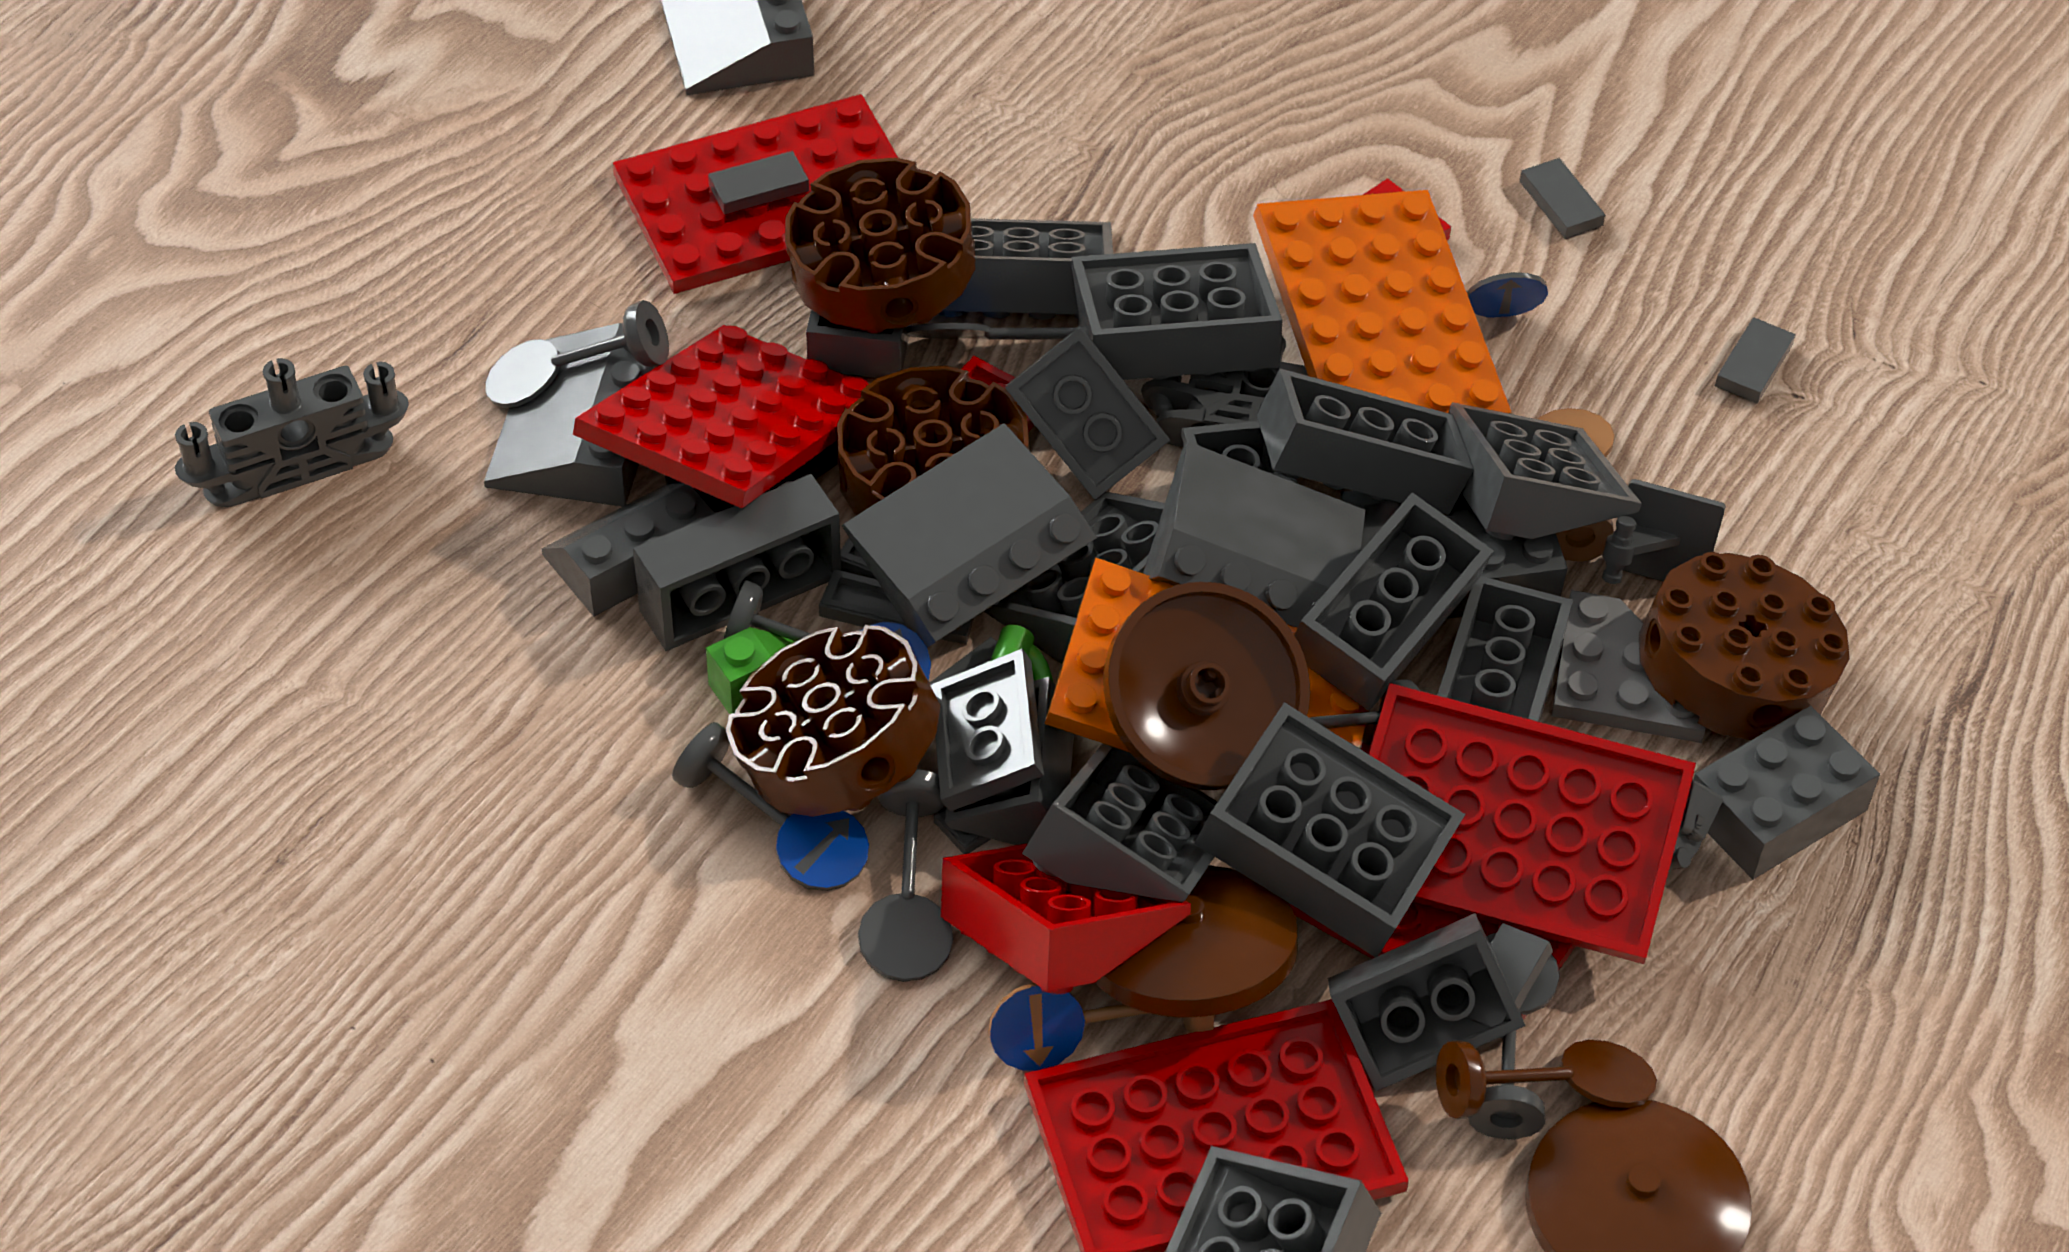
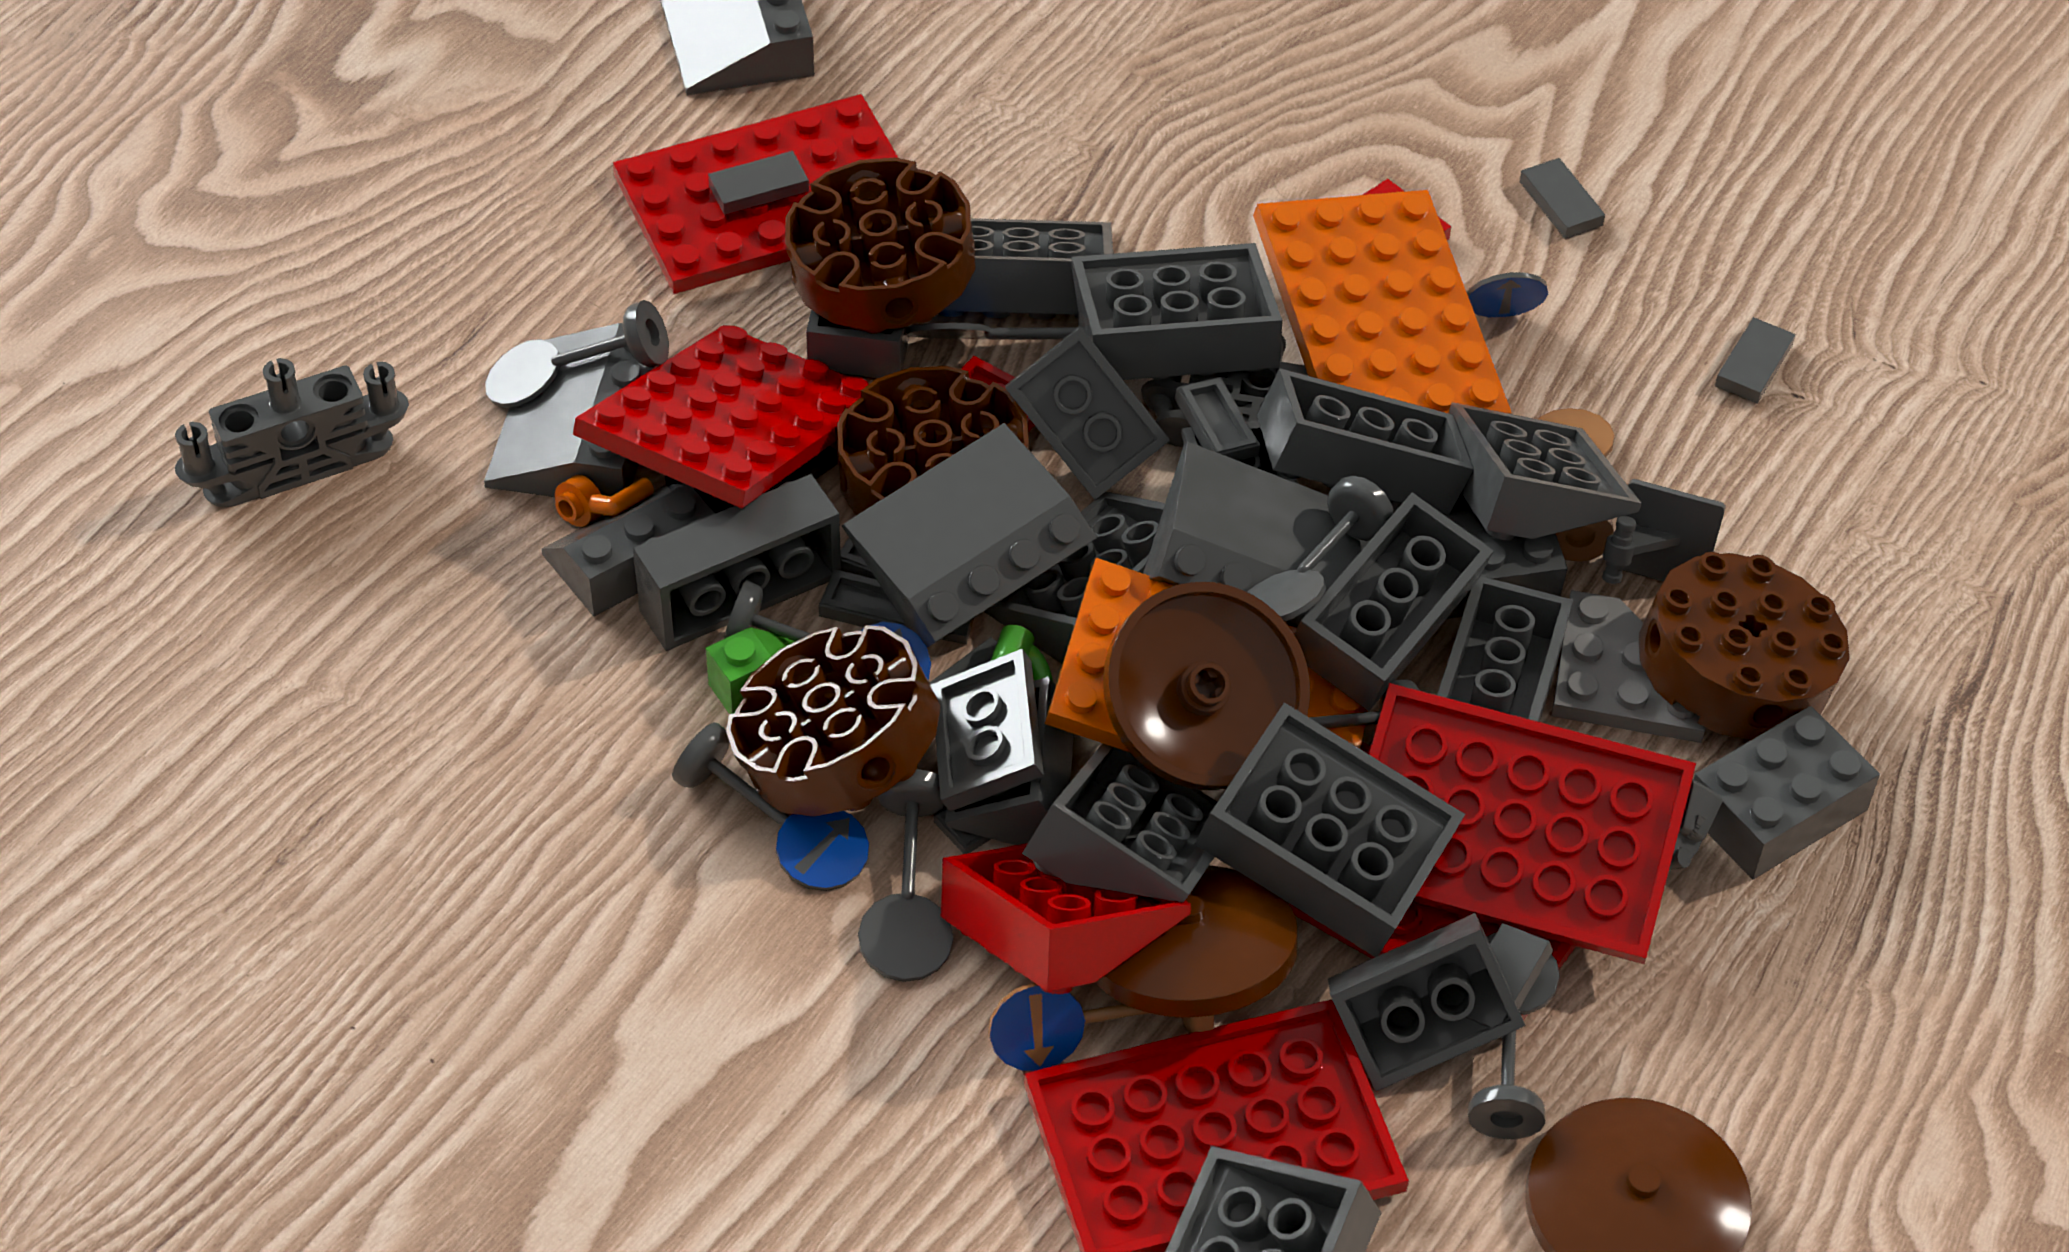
(581, 501): none -> orange plate
(1217, 419): none -> dark grey tile
(1357, 510): none -> dark grey piece
(1591, 1067): reddish brown piece -> none

